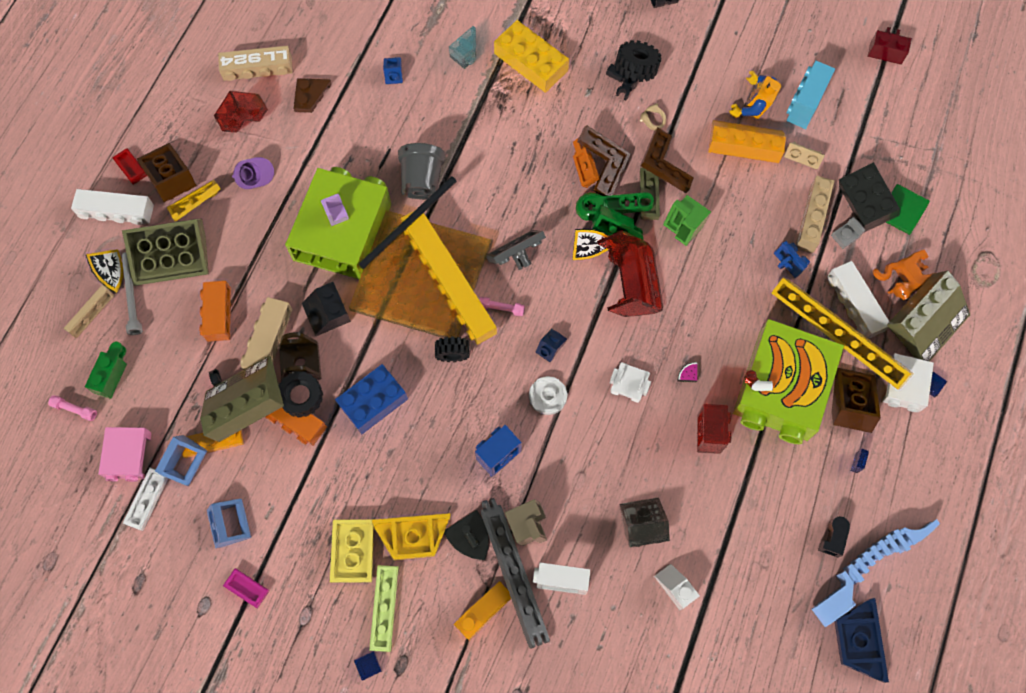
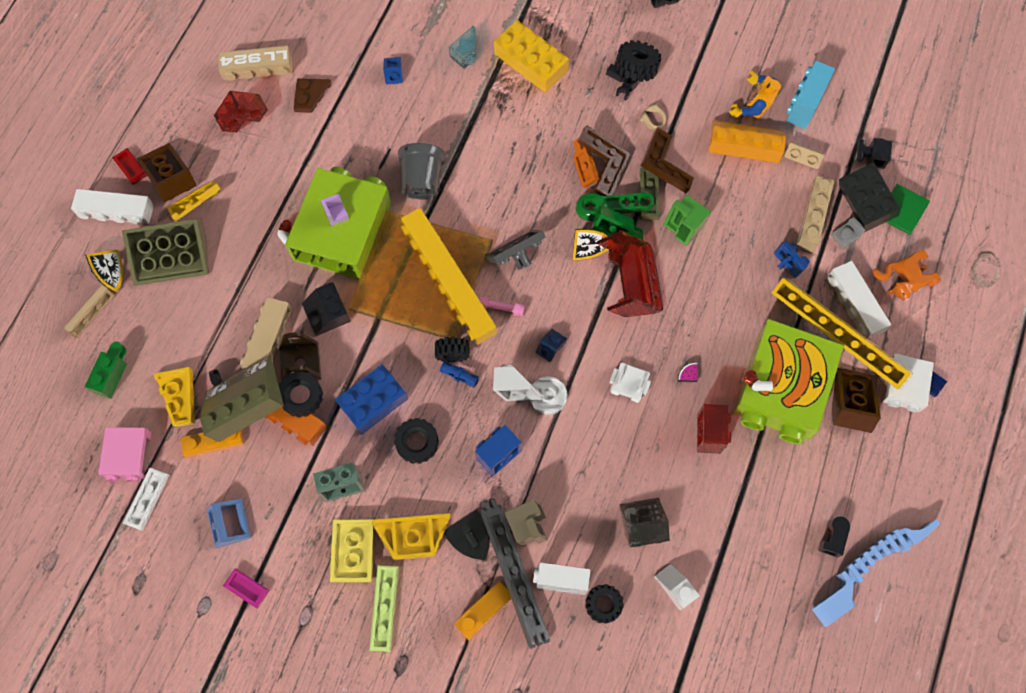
(86, 413): bright pink bar -> none
(133, 326): light grey piece -> none
(173, 454): medium blue tile -> none
(178, 395): none -> yellow wing
(215, 311): orange brick -> none
(253, 173): medium lavender piece -> none
(284, 230): none -> arm
(332, 481): none -> sand green window
(368, 666): clear blue tile -> none
(407, 222): black piece -> none
(409, 427): none -> black tyre
(459, 374): none -> blue pin
(513, 385): none -> white slope
(595, 613): none -> black tyre
(860, 460): clear blue tile -> none
(861, 641): dark blue wing -> none
(877, 152): none -> black brick
(889, 46): dark red brick -> none
(931, 316): olive slope -> none

